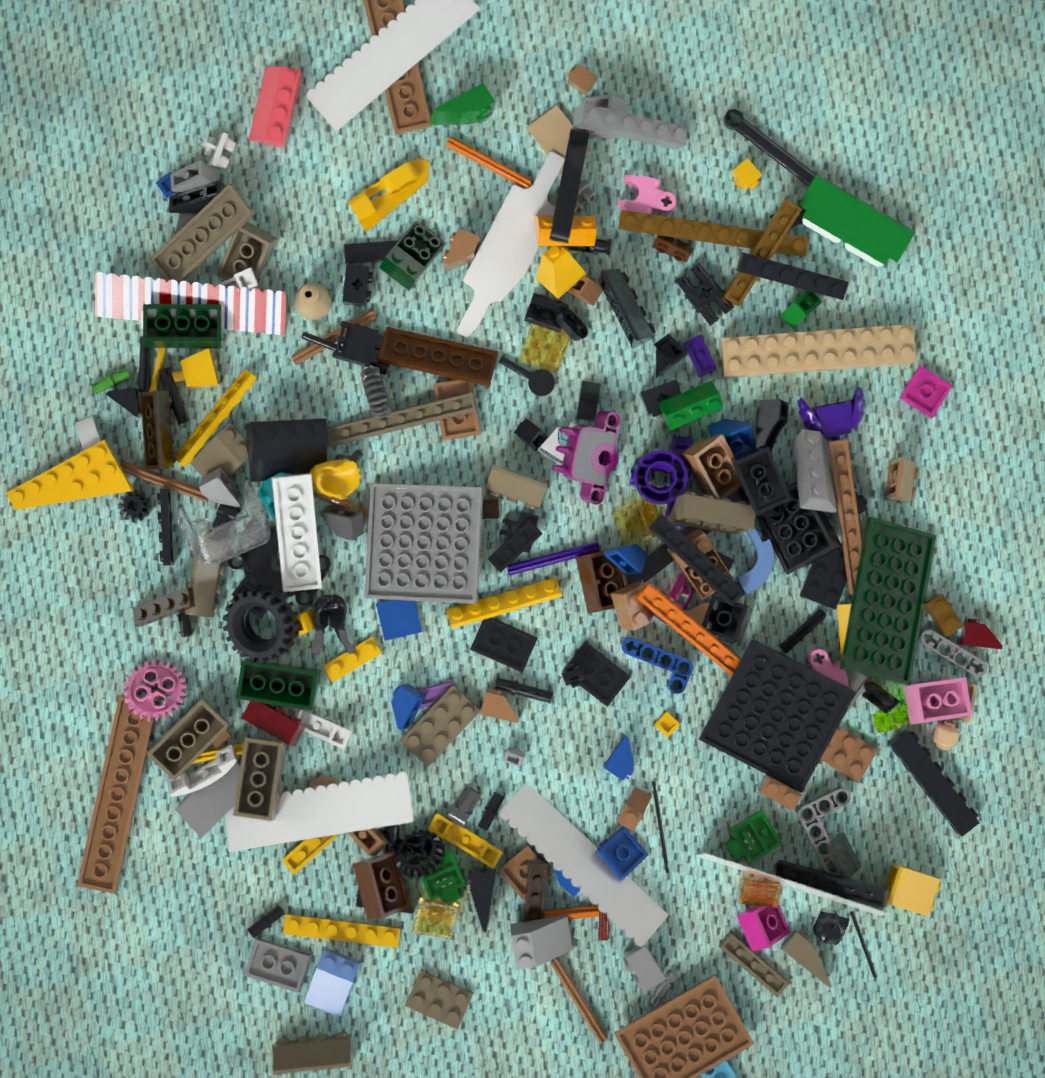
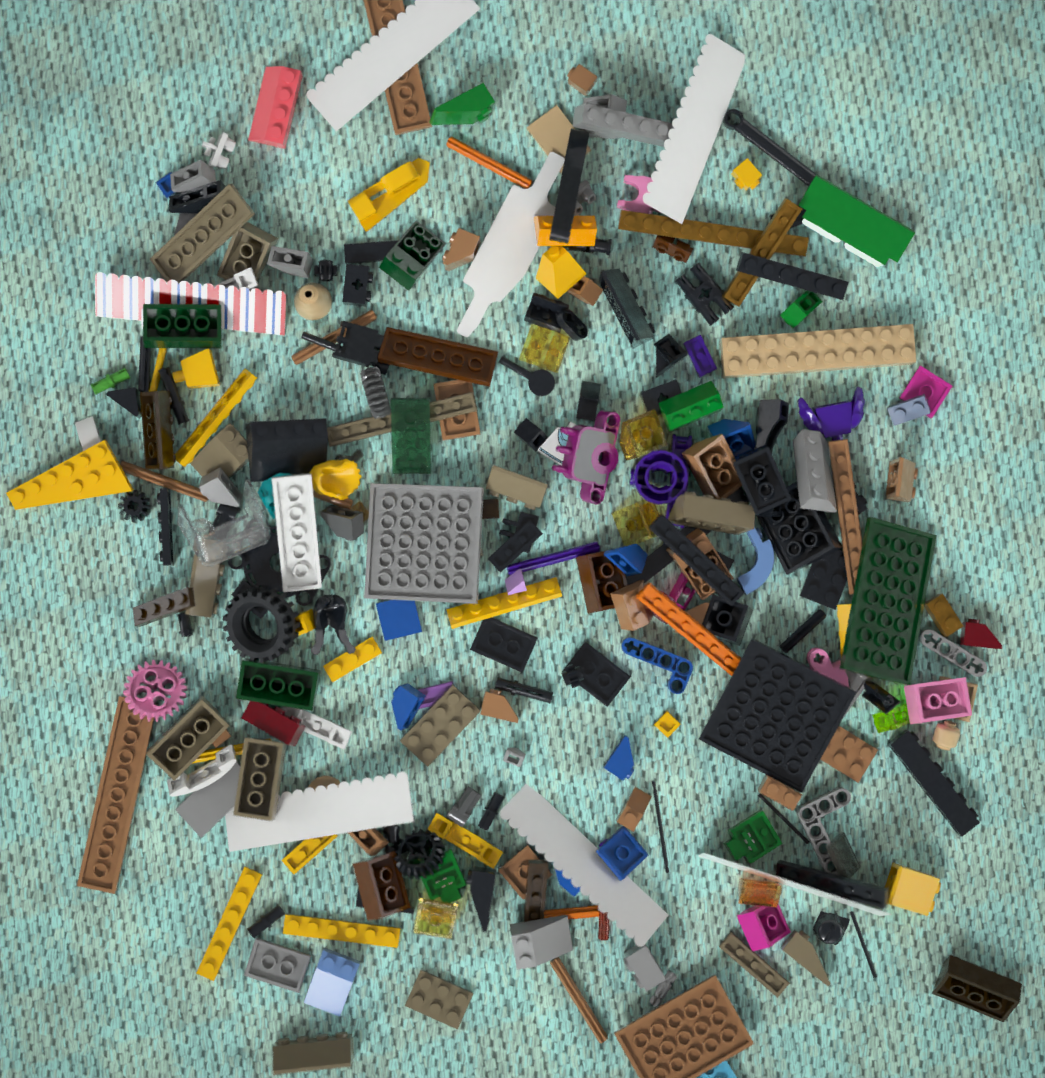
(229, 923): none -> yellow plate
(291, 261): none -> light grey slope
(325, 270): none -> black gear
(411, 435): none -> clear green plate
(515, 583): none -> lavender slope
(641, 435): none -> clear yellow slope
(694, 128): none -> white sticker
(784, 819): none -> black axle
(909, 409): none -> sand blue plate
(977, 988): none -> dark brown slope

